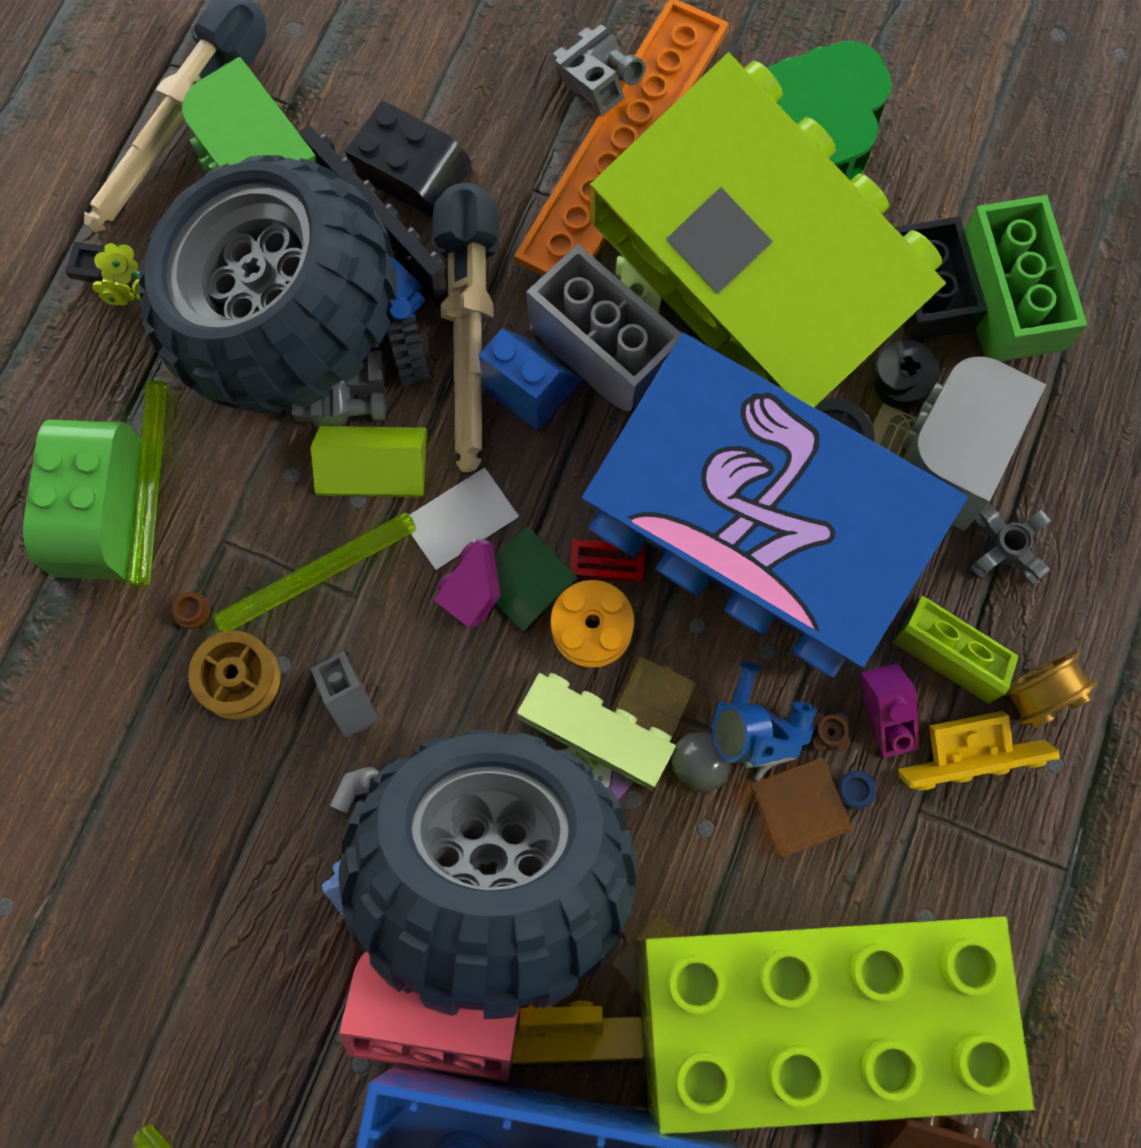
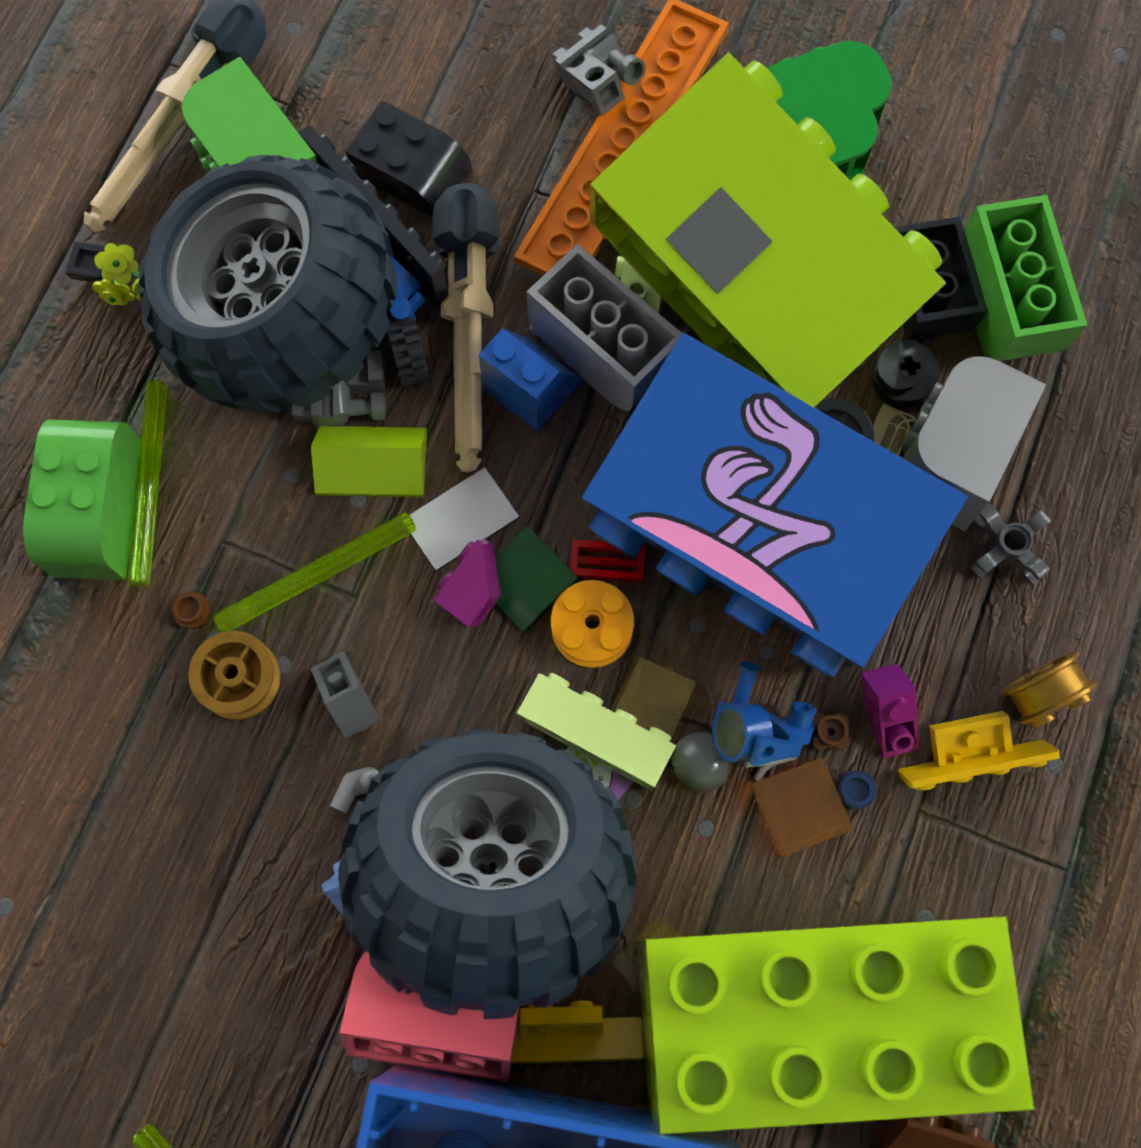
(957, 650): lime slope -> none

